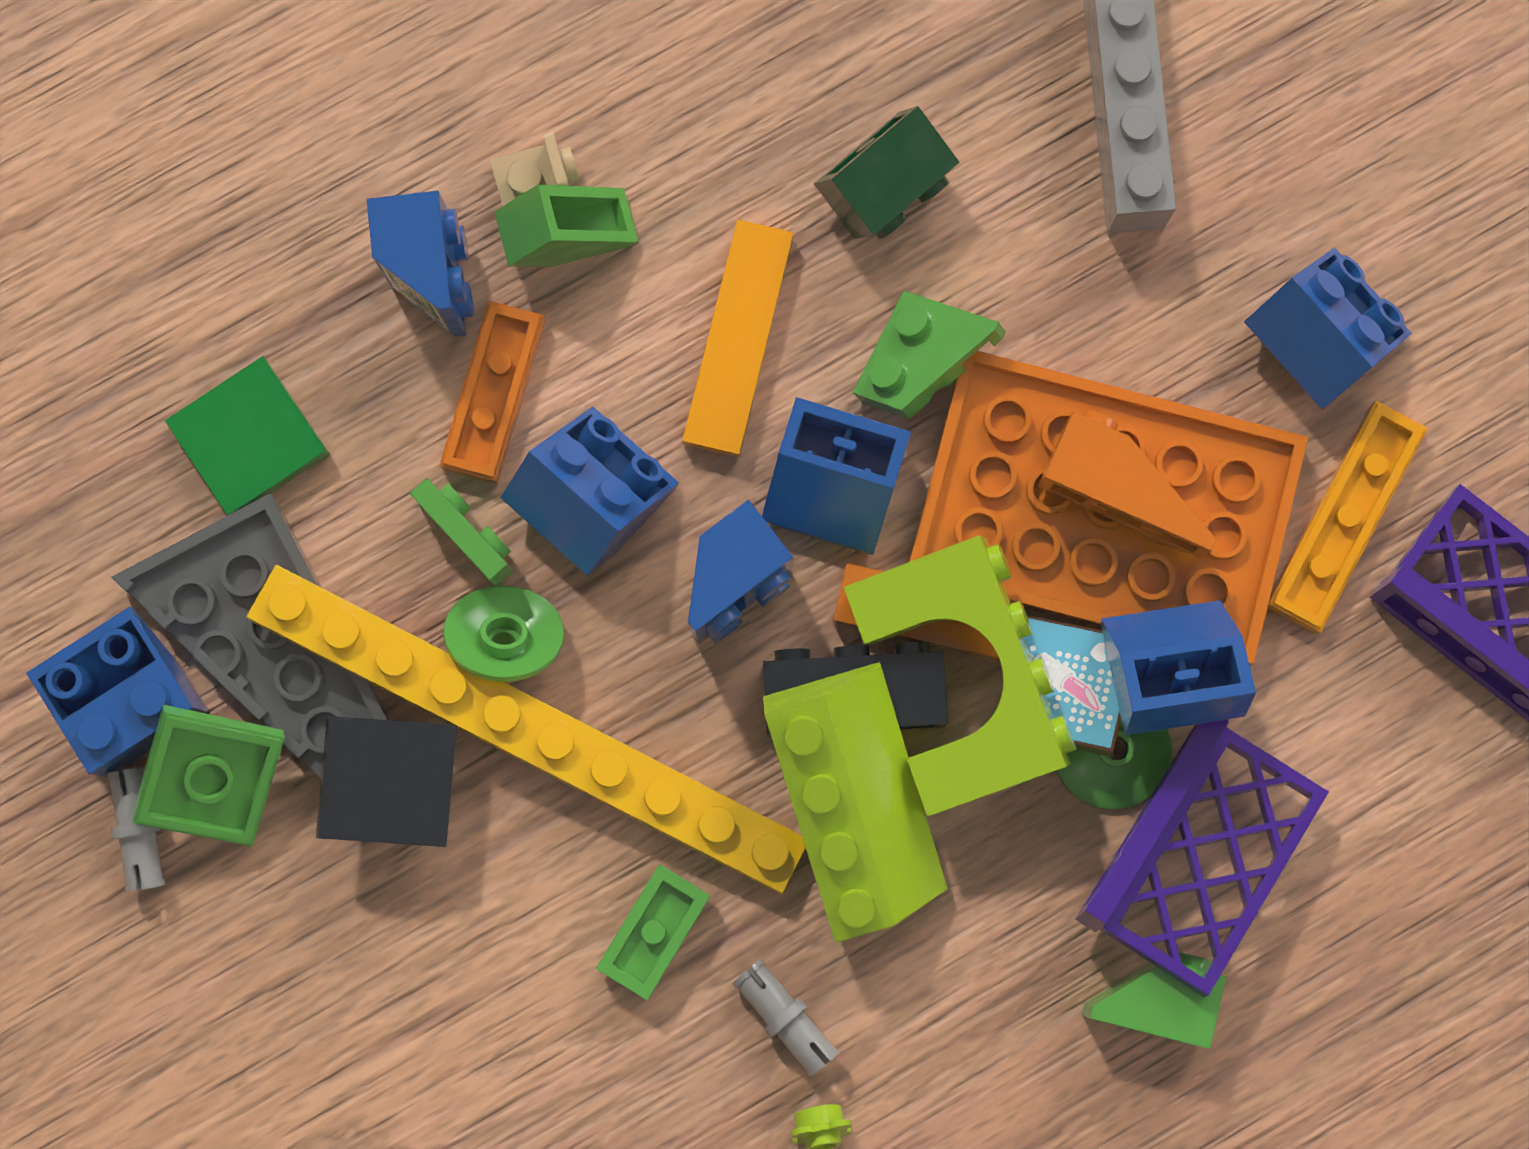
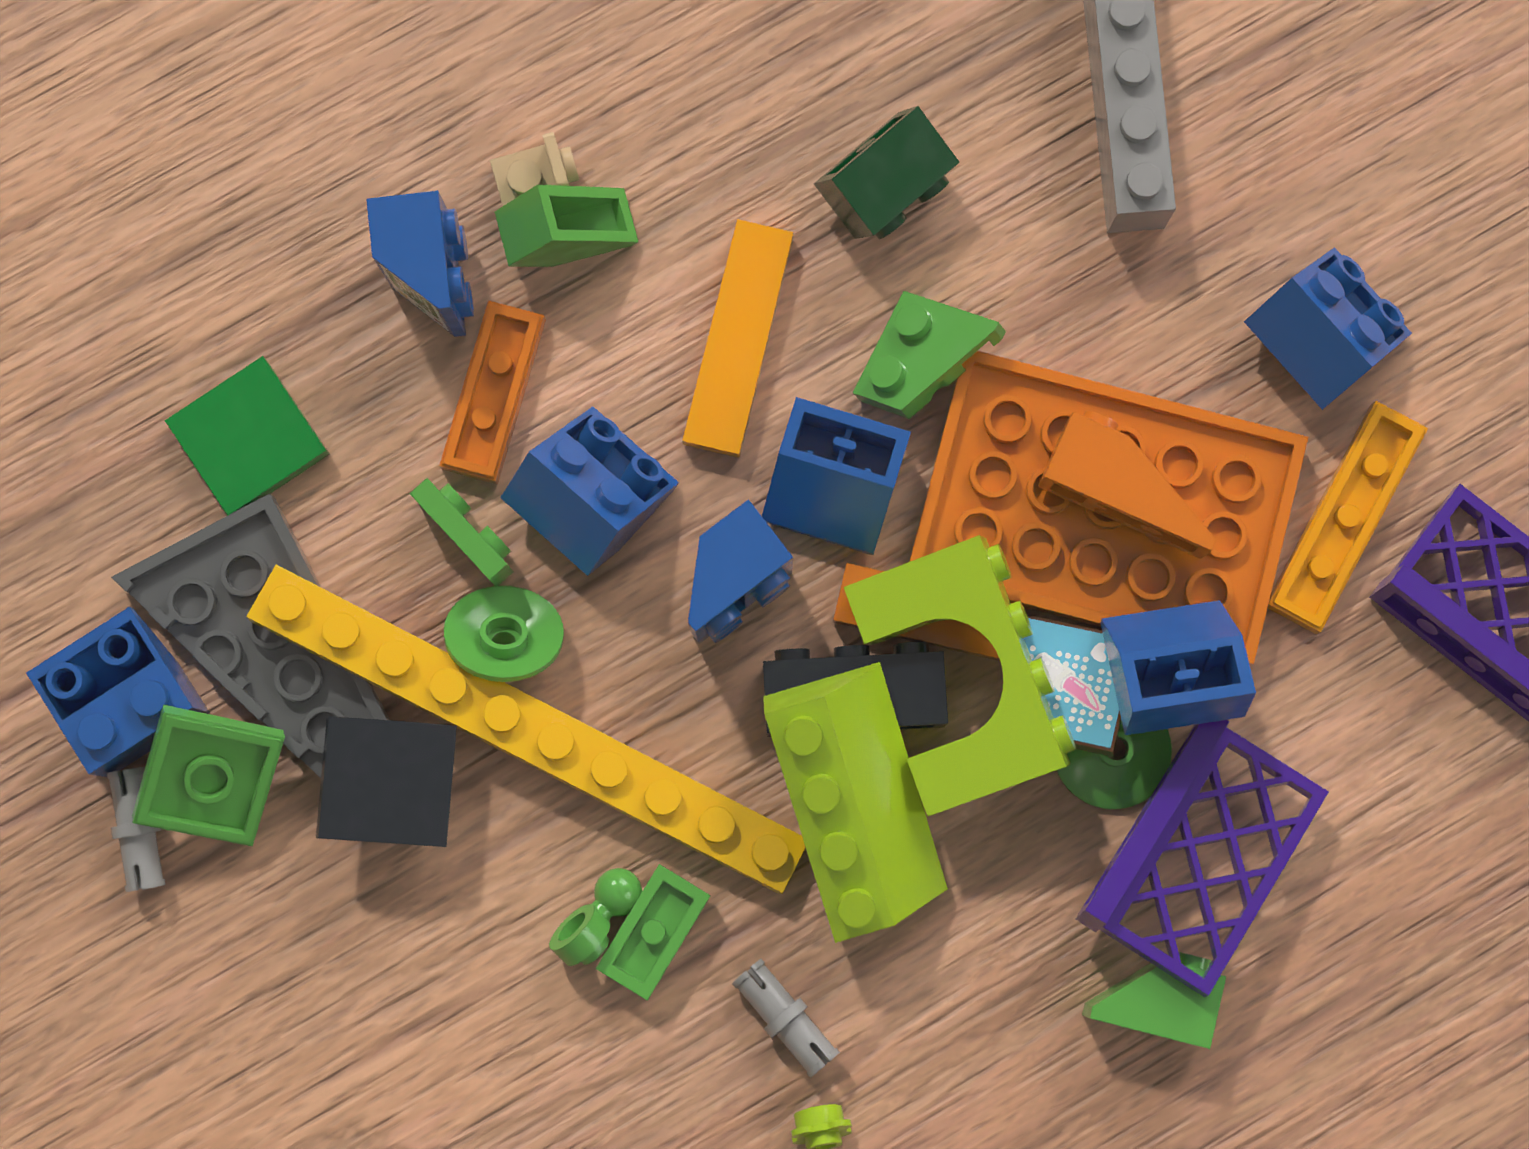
(584, 932): none -> bright green plate

